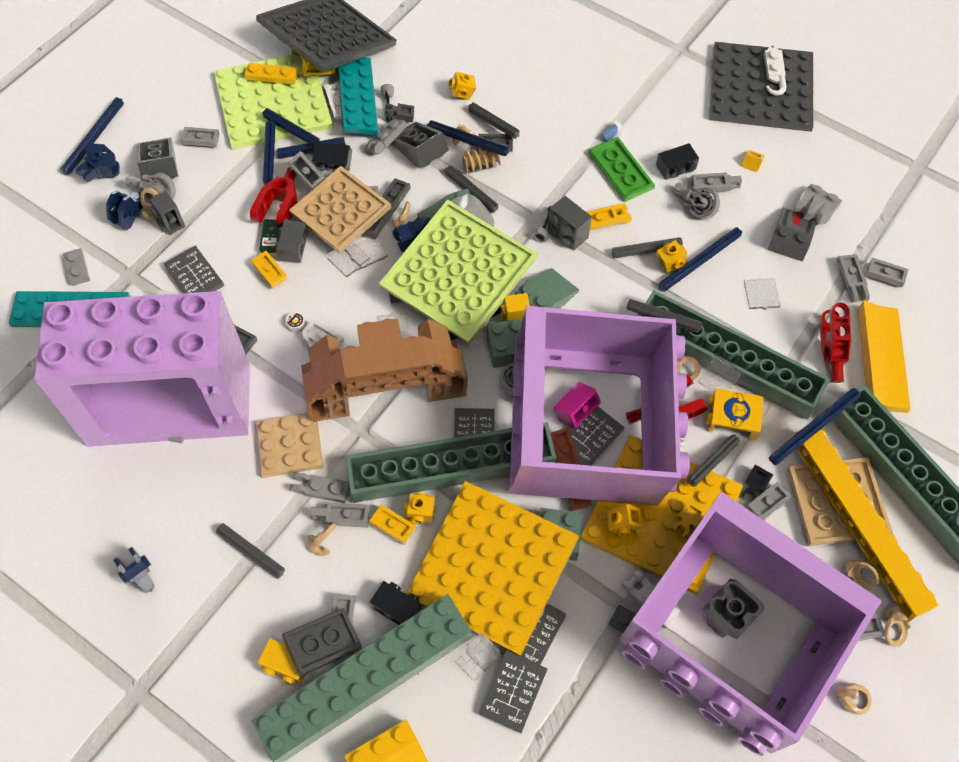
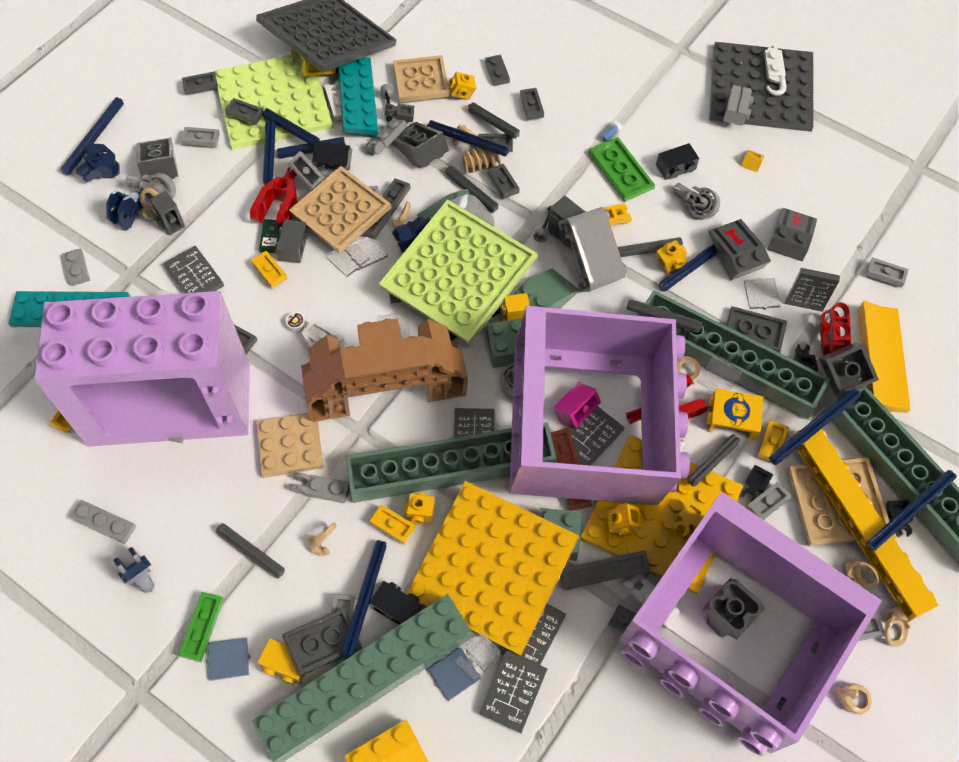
(60, 423): none -> yellow slope
(103, 522): none -> light grey plate
(200, 82): none -> dark grey plate
(201, 627): none -> bright green plate
(228, 659): none -> sand blue piece
(244, 111): none -> dark grey plate
(271, 73): yellow plate -> none
(342, 514): light grey hinge -> none
(363, 599): none -> dark blue axle
(421, 78): none -> tan plate
(450, 676): none -> sand blue piece
(497, 70): none -> dark grey plate
(503, 181): none -> dark grey plate
(531, 103): none -> dark grey plate
(594, 248): none -> light grey windscreen
(605, 570): none -> dark grey plate
(716, 181): light grey hinge -> none
(738, 104): none -> light grey brick
(739, 249): none -> dark grey slope
(758, 327): none -> dark grey tile
(773, 439): none -> yellow plate
(804, 358): none -> black plate
(812, 289): none -> dark grey tile
(817, 204): light grey plate -> none
(849, 368): none -> dark grey brick
(853, 277): light grey hinge -> none
(894, 508): none -> black plate
(911, 510): none -> dark blue axle

